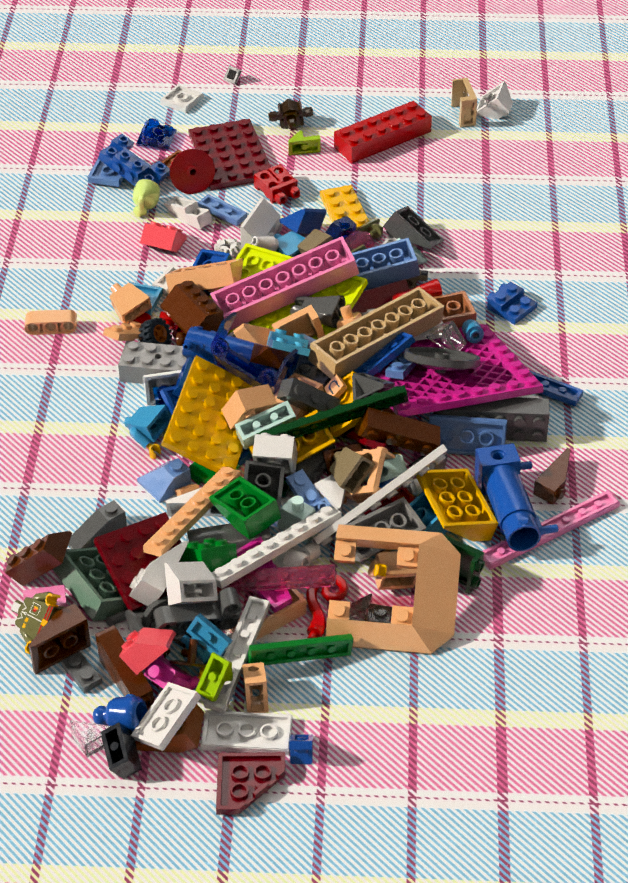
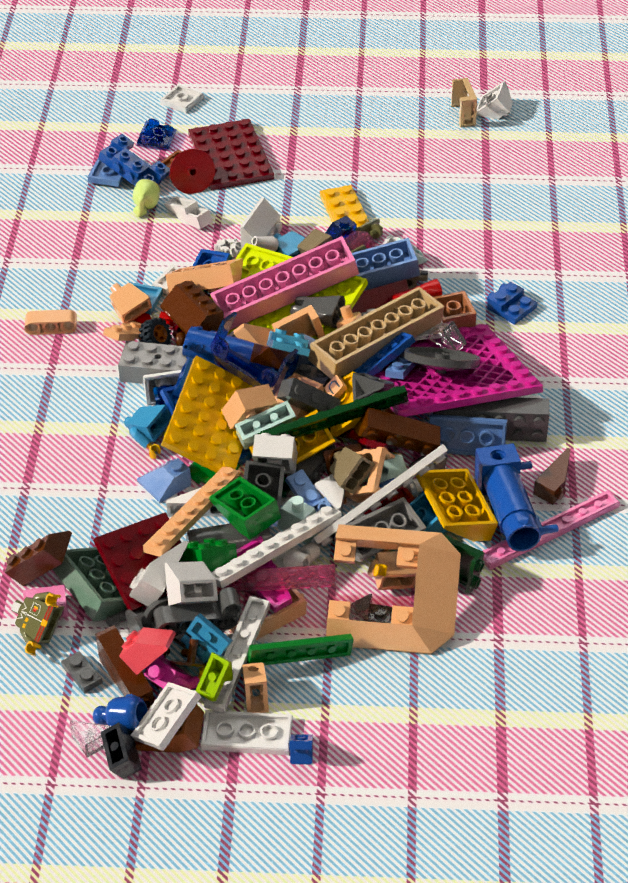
(60, 638): reddish brown slope -> none
(102, 521): dark grey slope -> none
(162, 237): coral slope -> none
(185, 489): light nougat plate -> none
(222, 210): medium blue plate -> none
(232, 74): light grey slope -> none
(245, 778): dark red plate -> none
(277, 185): red hips -> none
(290, 114): dark brown piece -> none
(303, 145): lime slope -> none
(304, 220): blue slope -> none
(318, 623): red plant -> none
(382, 131): red brick -> none
(407, 224): dark grey slope -> none
(472, 331): dark azure brick -> none
(559, 390): blue plate -> none

